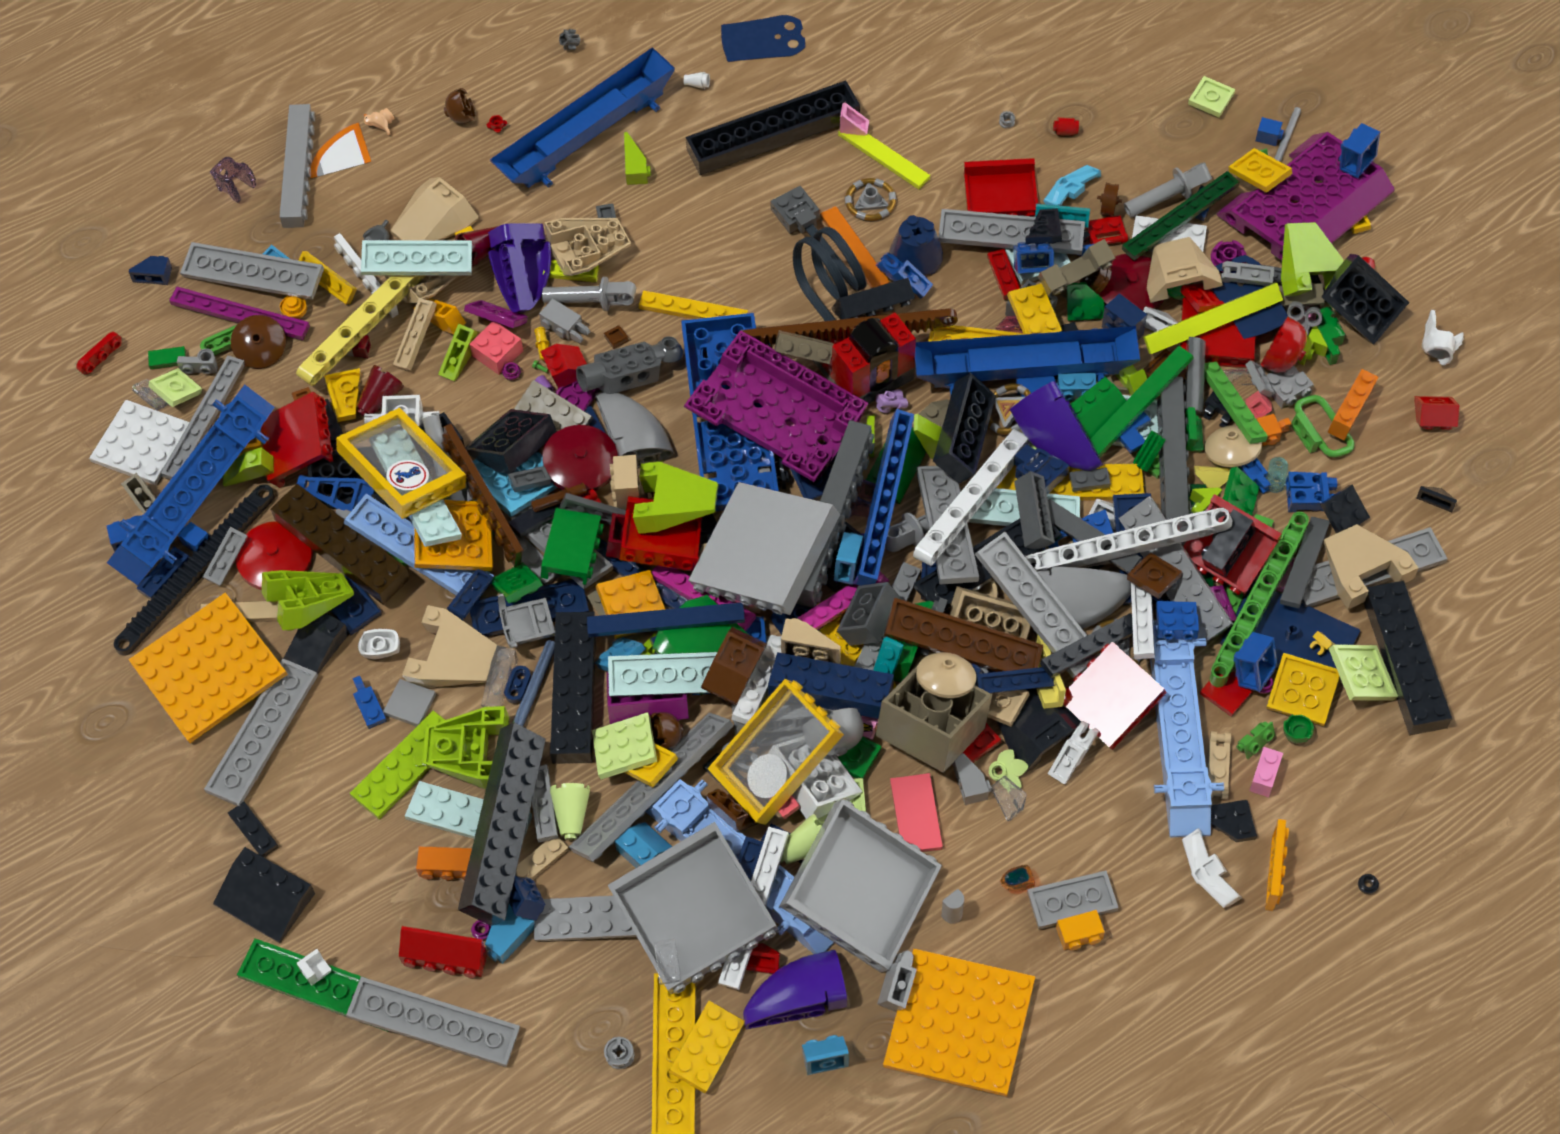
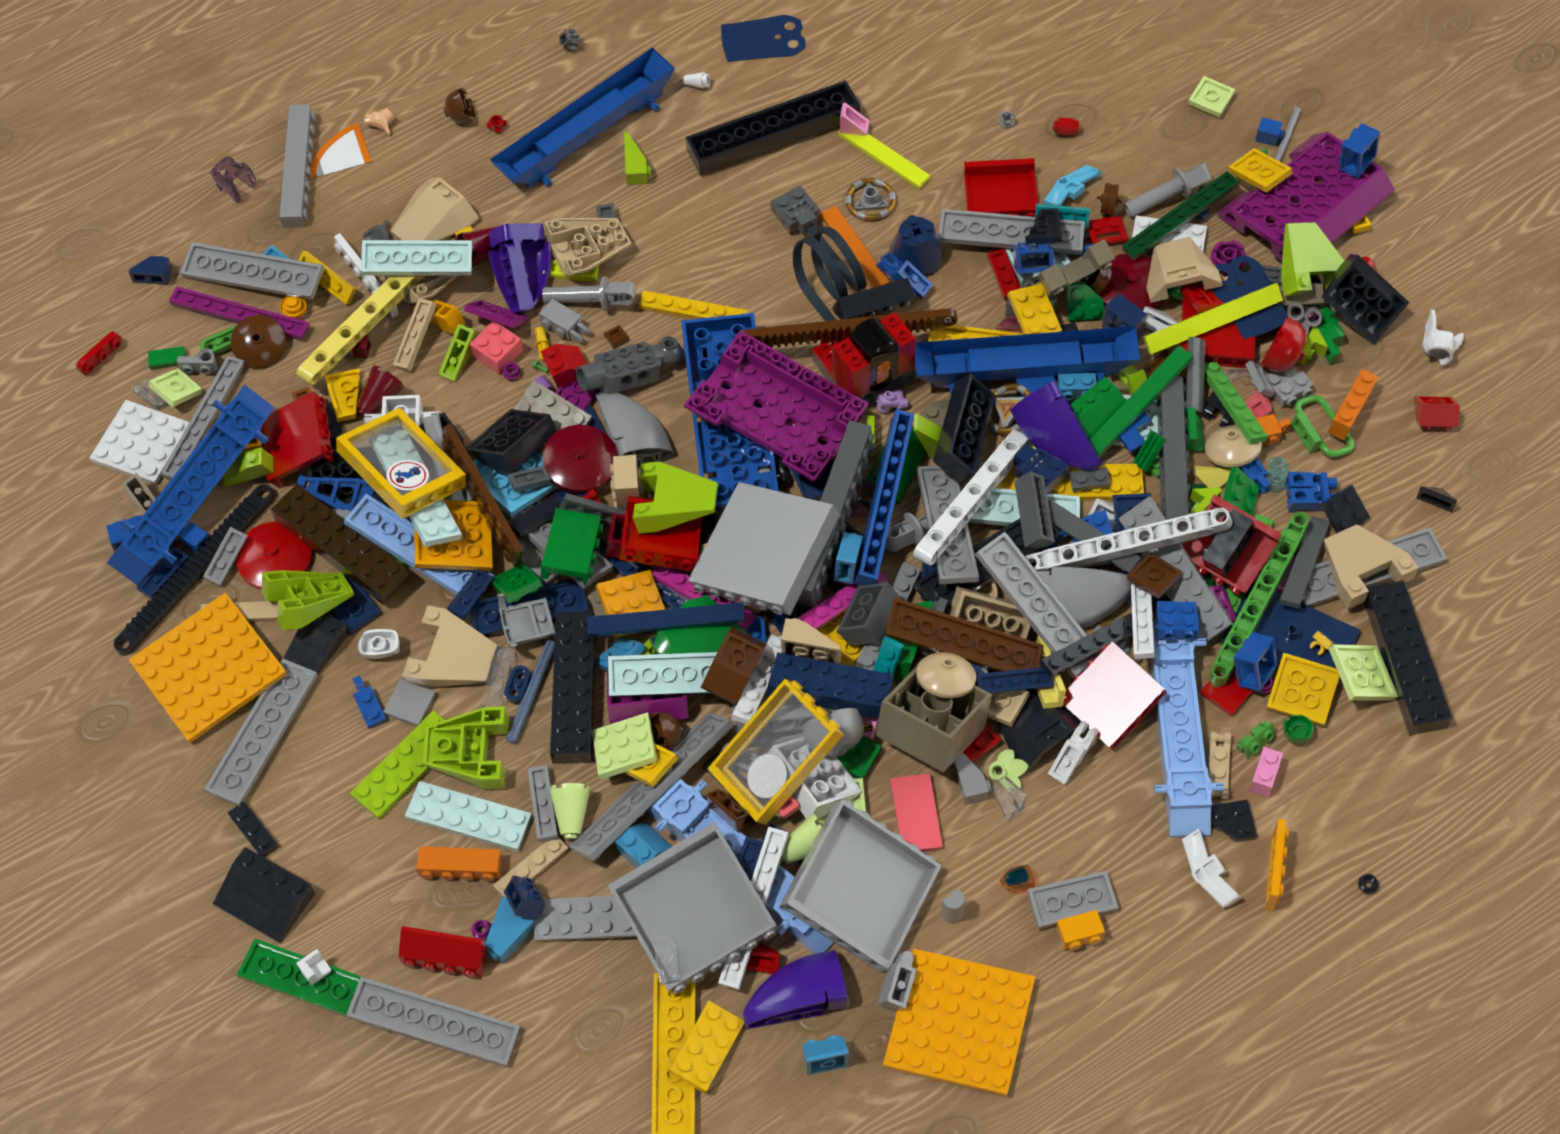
(502, 824): black brick -> none
(557, 497): reddish brown axle -> none
(625, 1058): light grey wheel -> none
(803, 347): dark tan brick -> none
(1247, 273): light grey plate -> none

